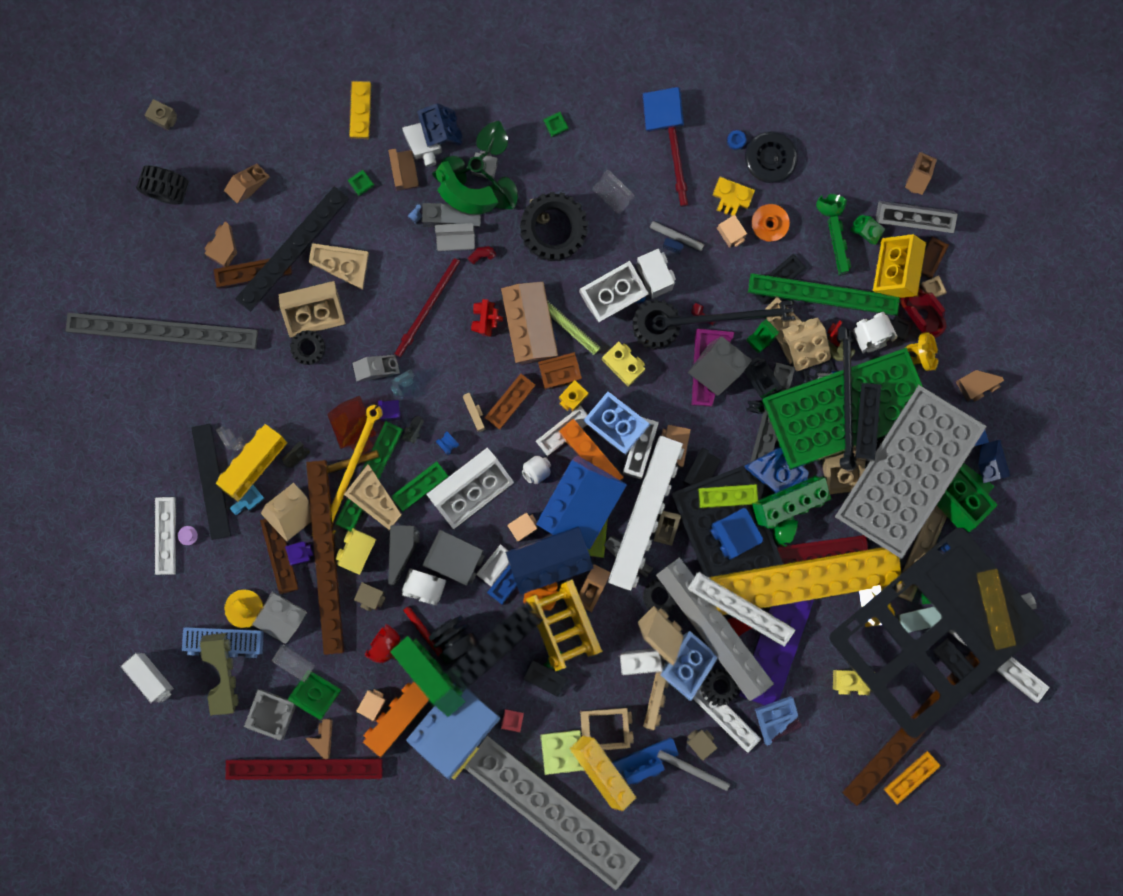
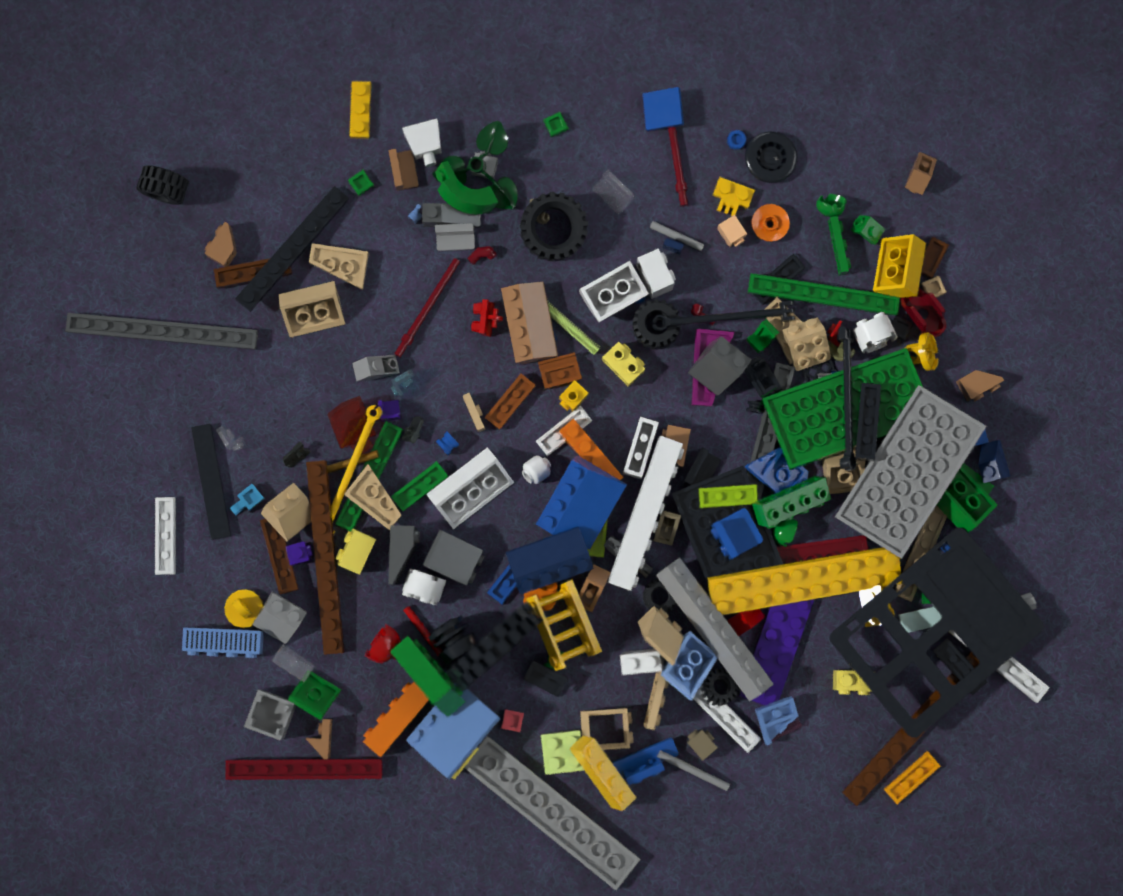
(147, 678): white brick -> none
(161, 115): dark tan brick -> none
(187, 535): lavender plate -> none
(215, 651): olive arch -> none
(246, 183): medium nougat slope -> none
(251, 462): yellow brick -> none
(296, 347): black tyre -> none
(369, 597): dark tan brick -> none
(371, 704): light nougat brick -> none
(439, 125): dark blue bracket -> none
(494, 566): white tile -> none
(523, 526): light nougat brick -> none
(616, 423): light blue slope -> none
(741, 609): white tile -> none
(916, 216): light grey brick -> none
(996, 609): clear yellow tile -> none

